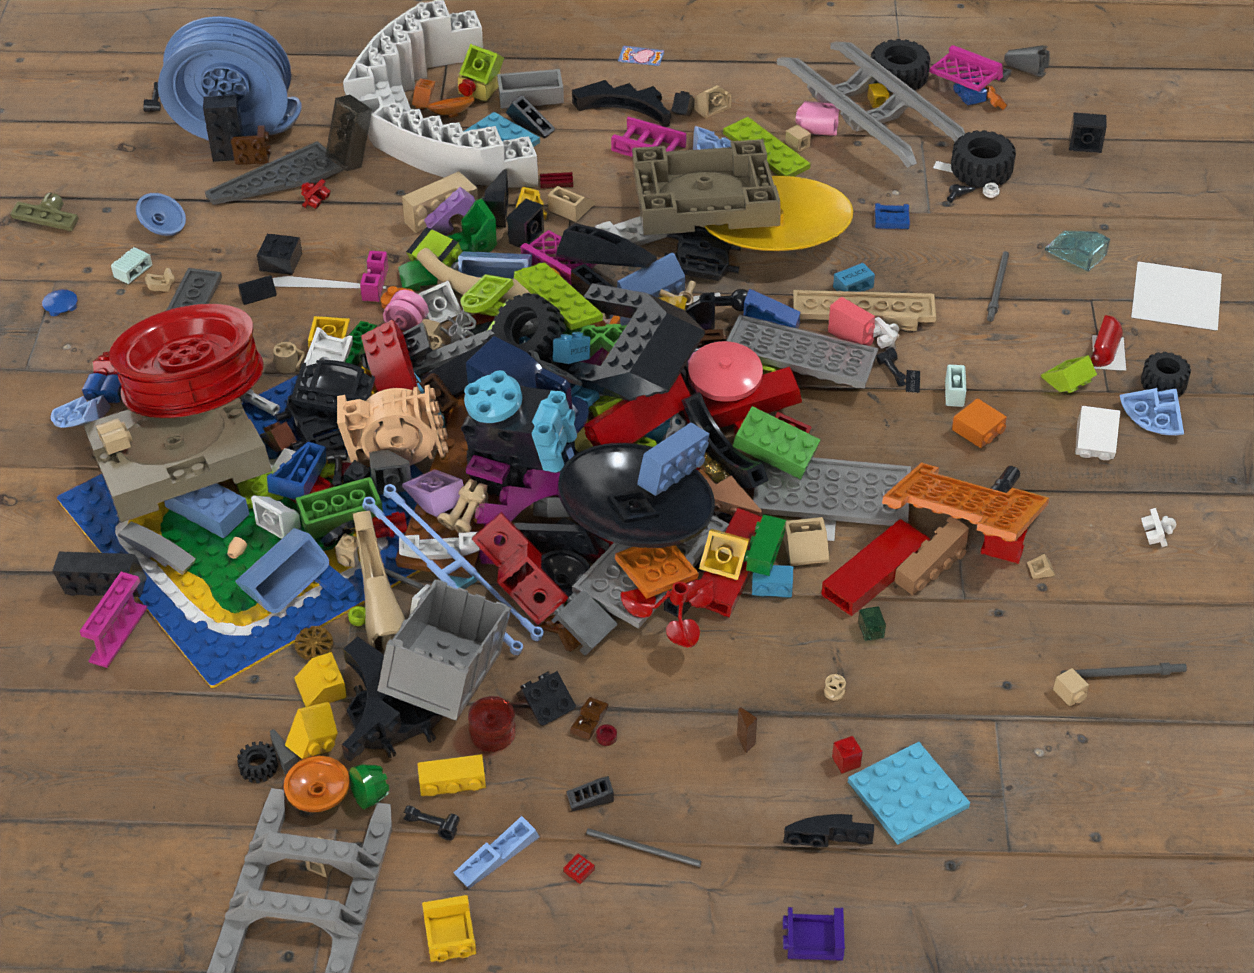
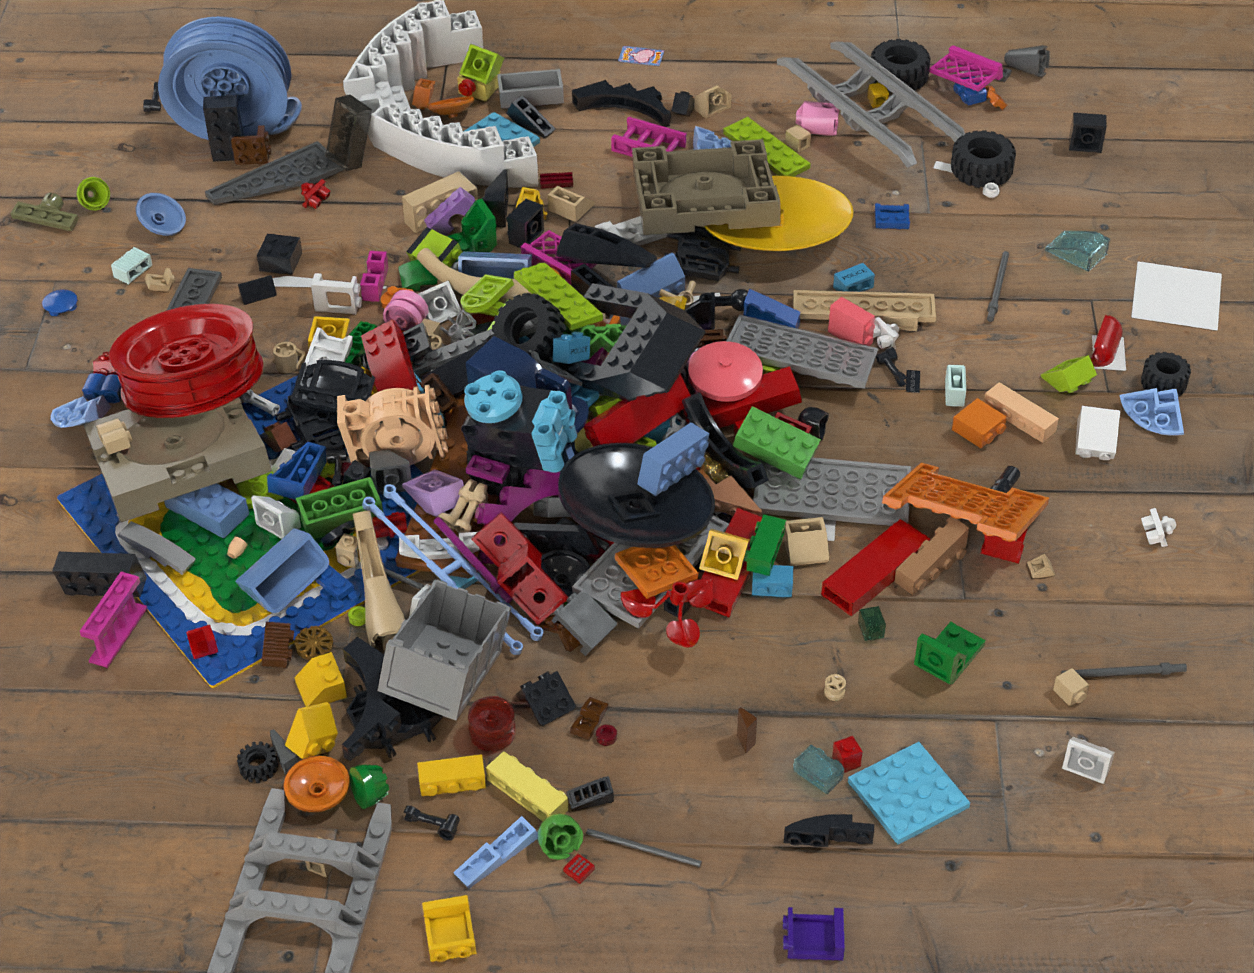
(99, 190): none -> lime piece
(202, 641): none -> red panel
(276, 644): none -> reddish brown brick
(320, 298): none -> white window
(473, 560): none -> magenta bar
(526, 787): none -> light yellow brick
(559, 836): none -> bright green cylinder
(816, 419): none -> black helmet
(819, 769): none -> clear light blue brick
(948, 653): none -> green bracket
(958, 191): black animal -> none
(1022, 412): none -> light nougat brick
(1088, 760): none -> white slope

